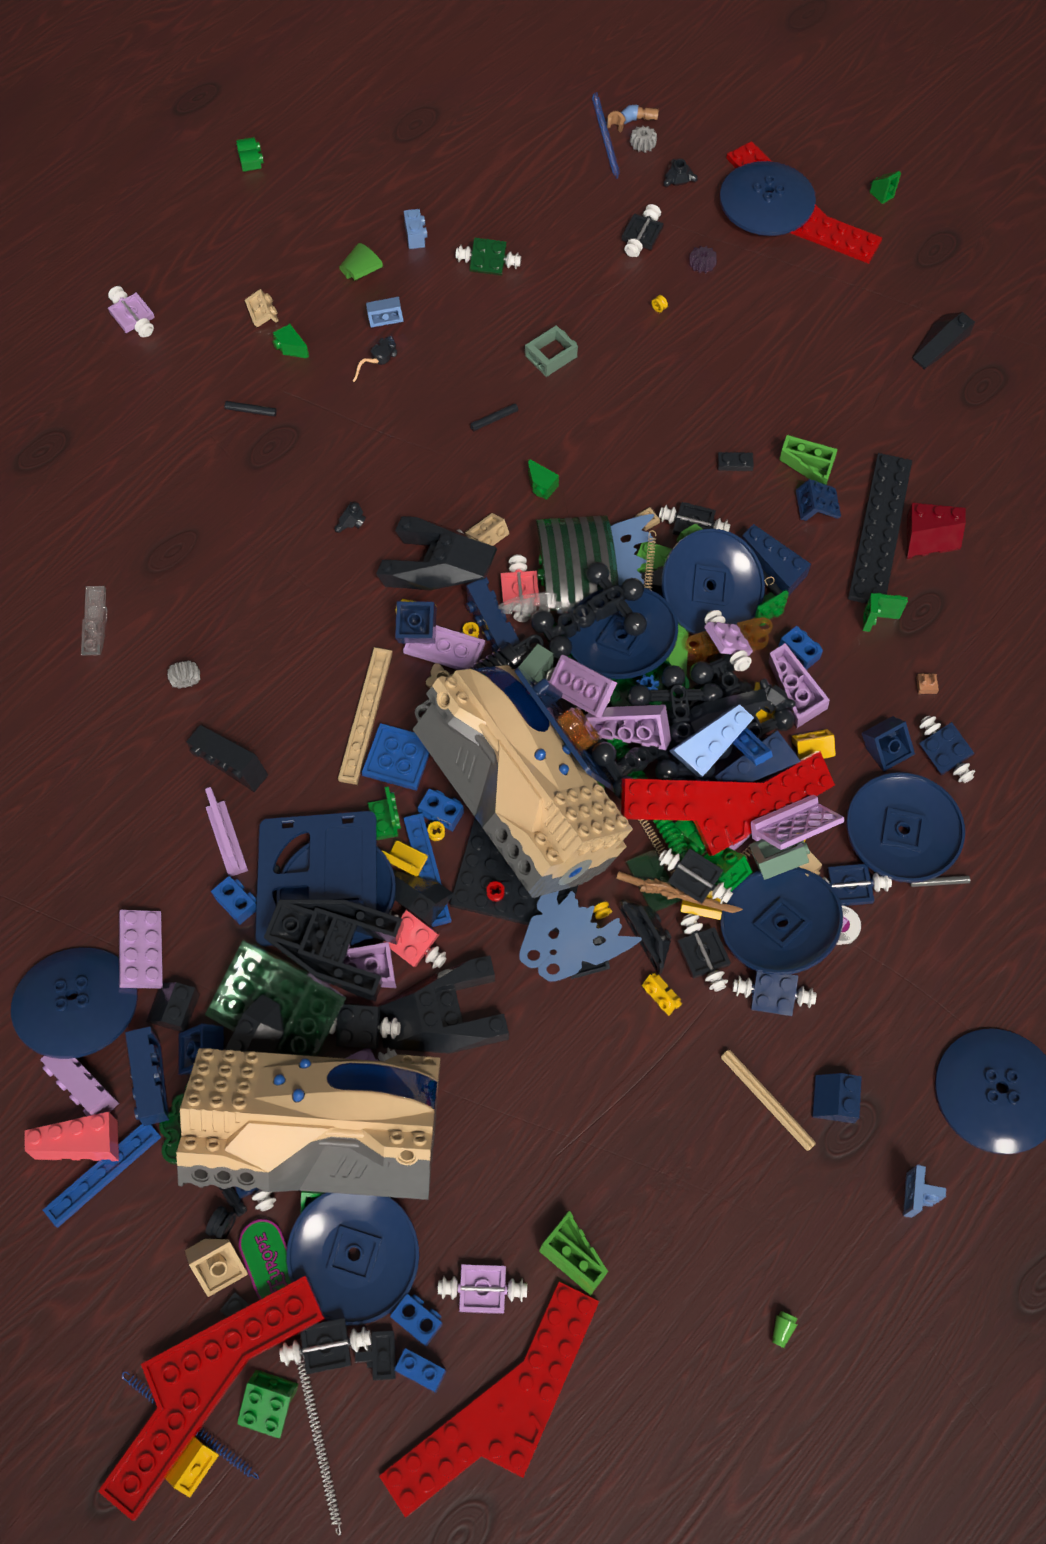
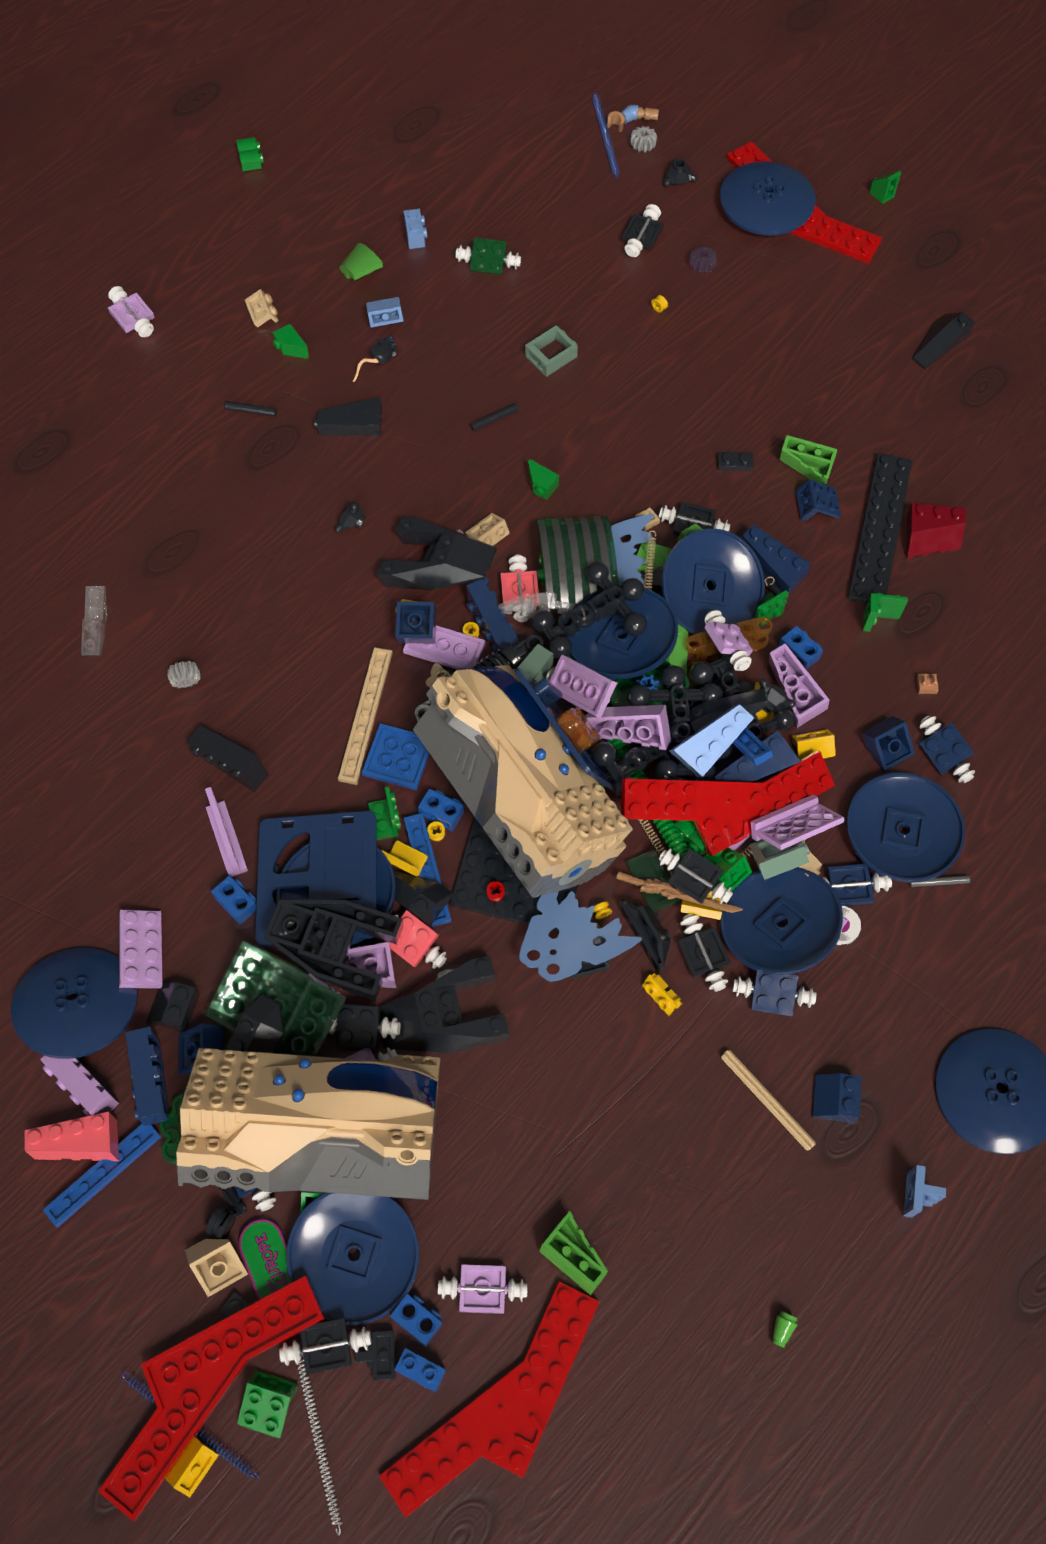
(351, 419): none -> black slope

